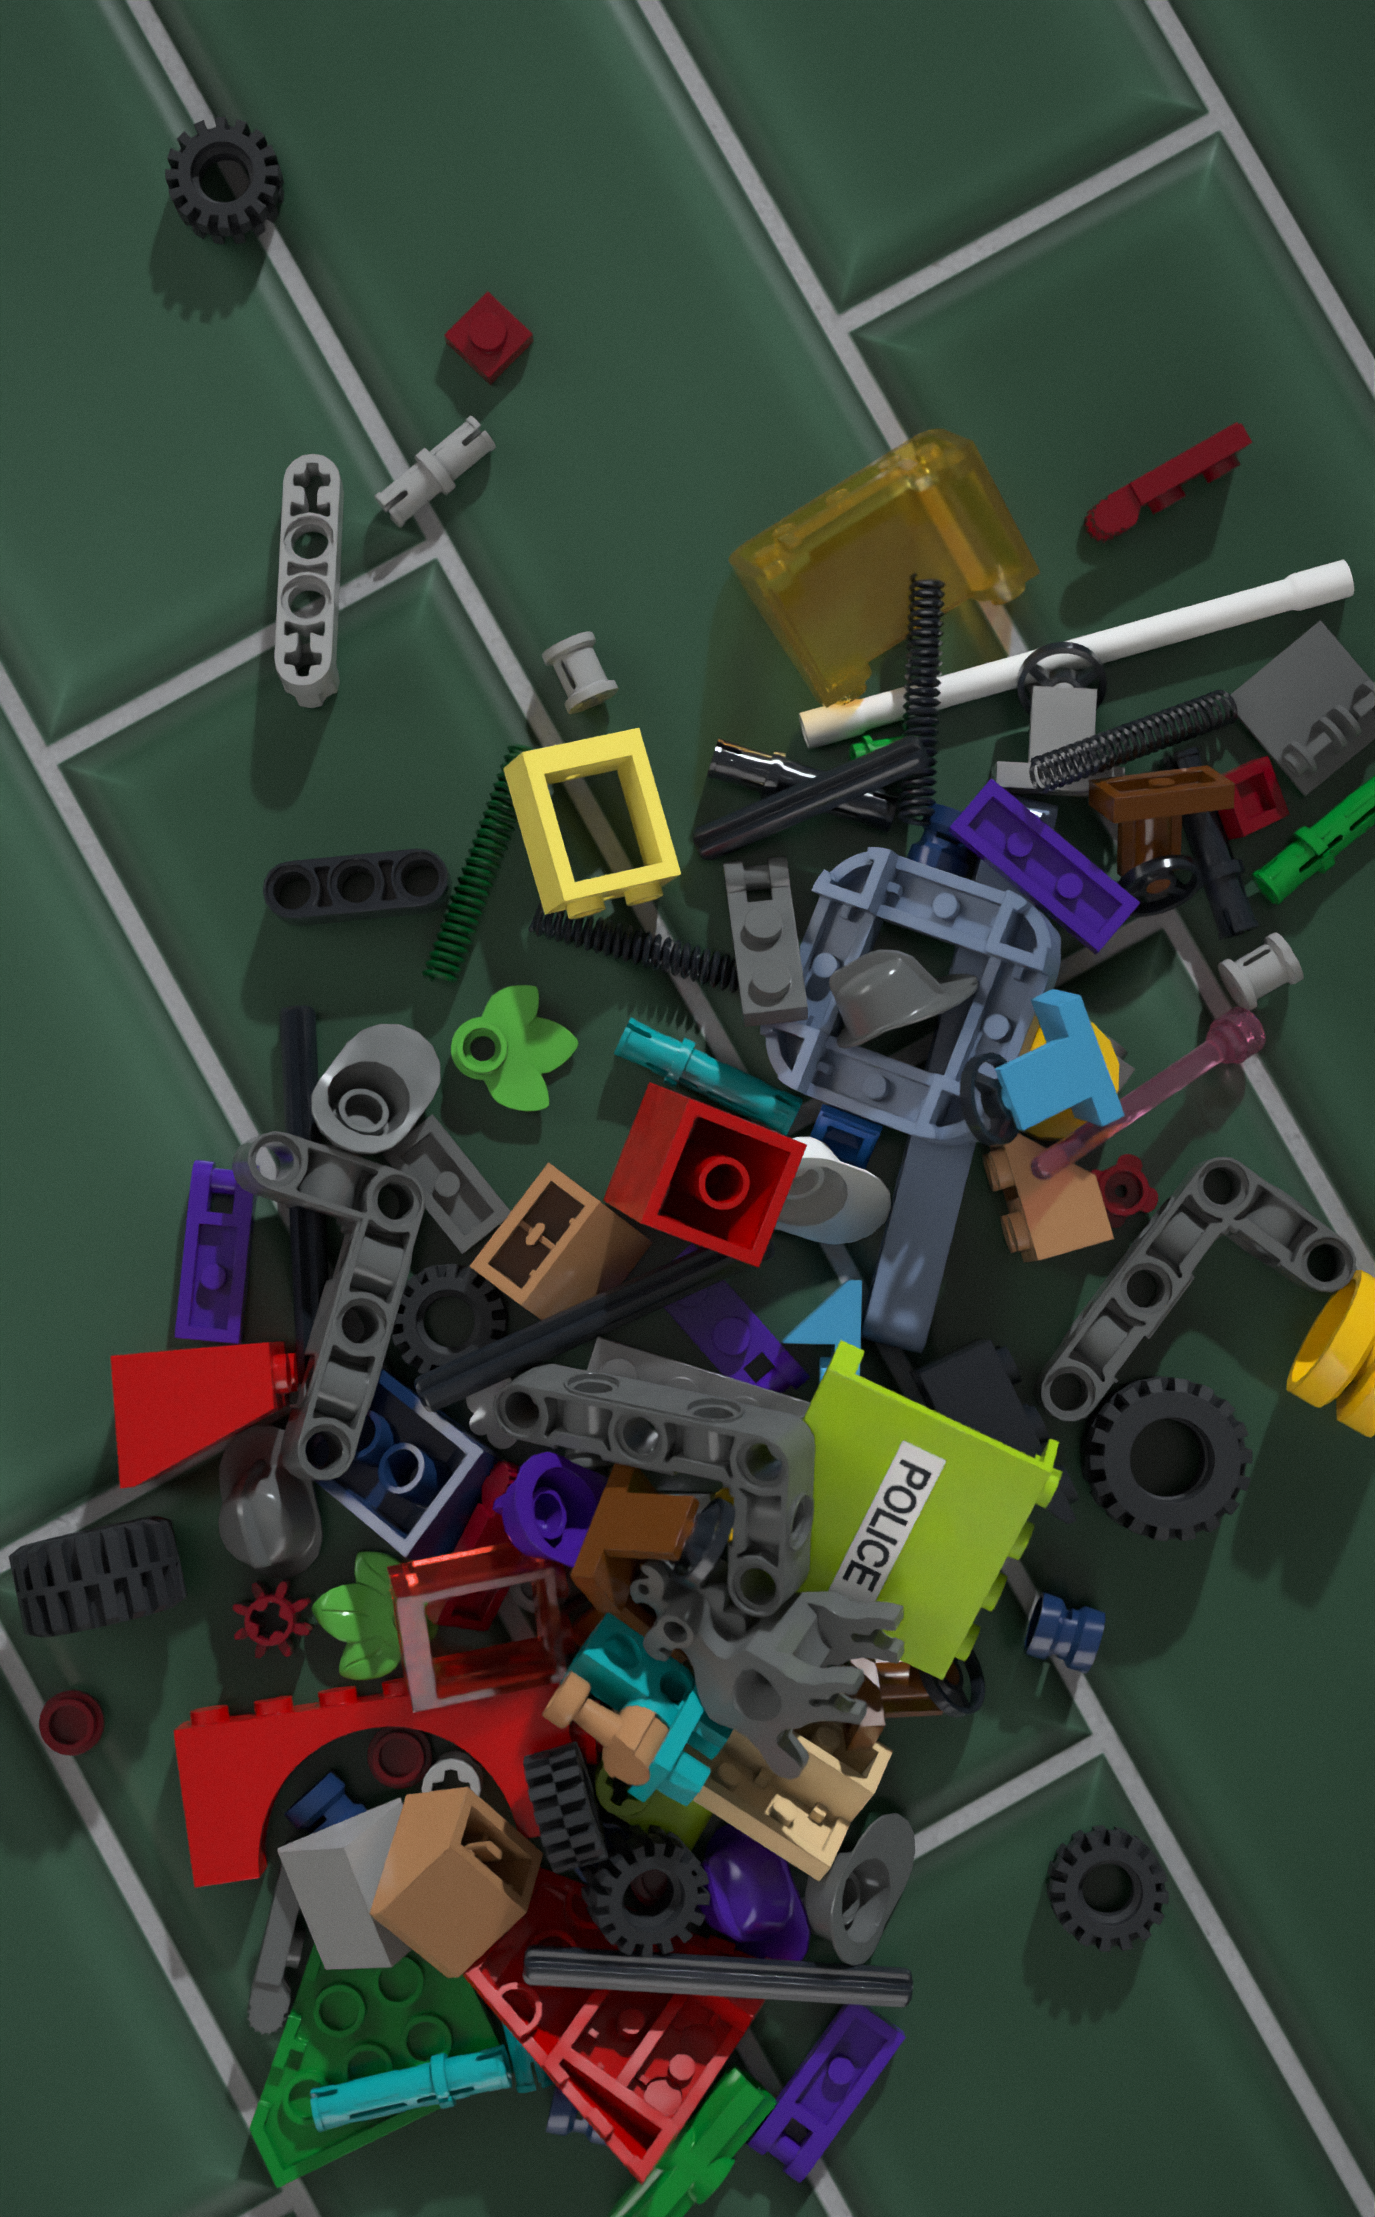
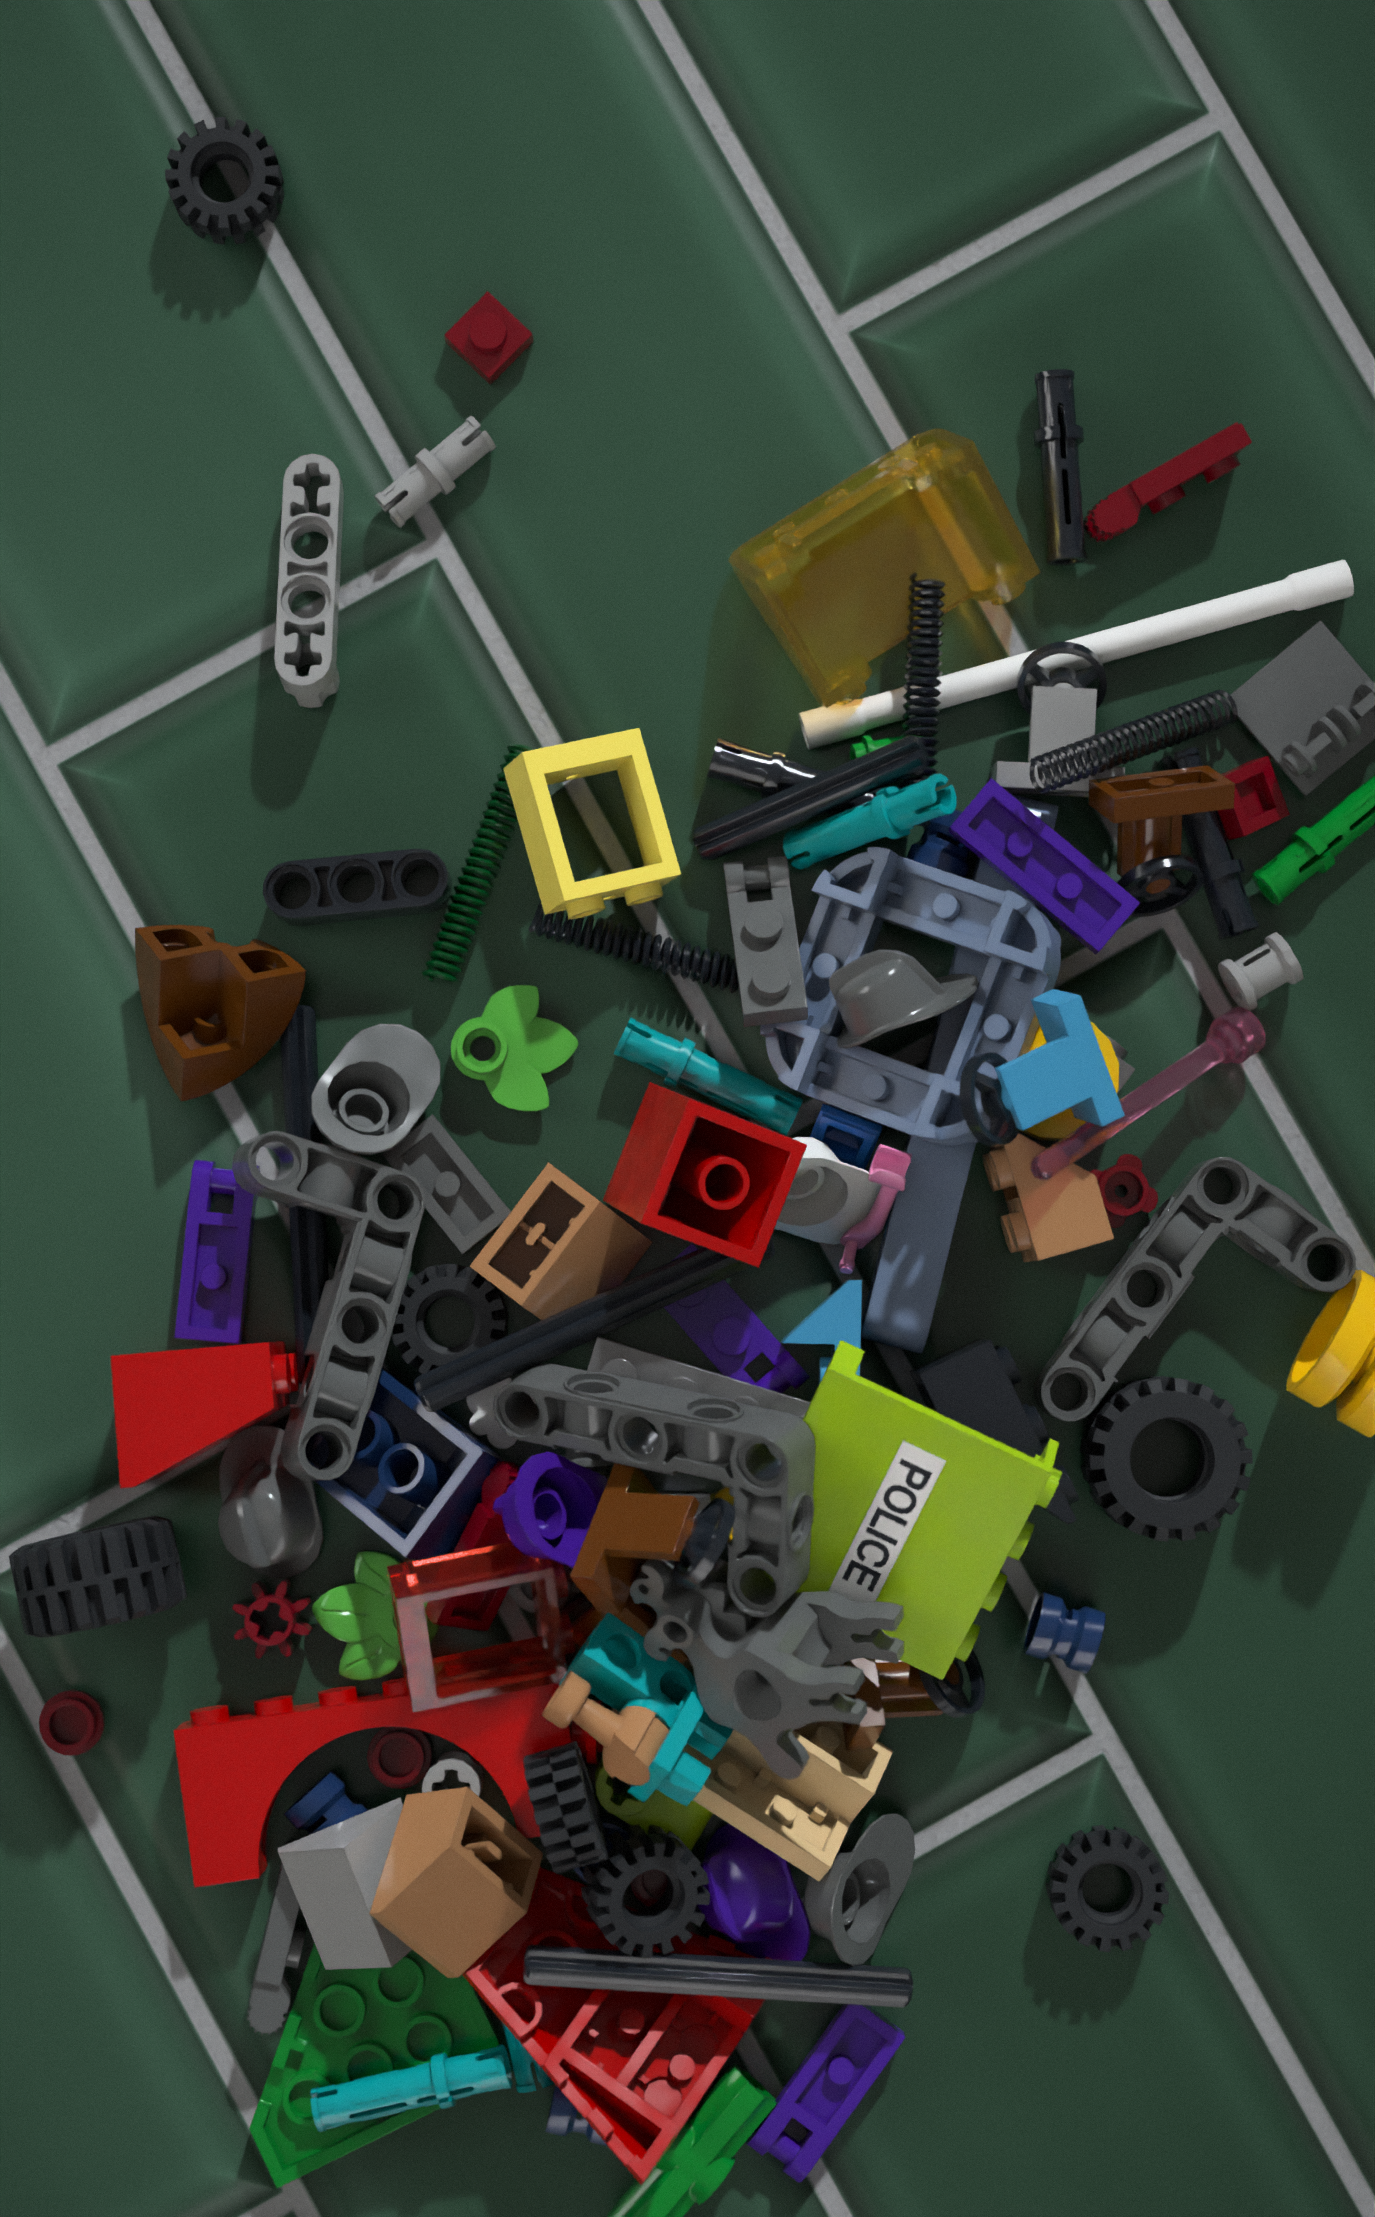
(212, 1003): none -> reddish brown brick
(580, 672): light grey bush -> none
(887, 815): none -> teal pin
(889, 1171): none -> bright pink piece
(1059, 442): none -> black pin

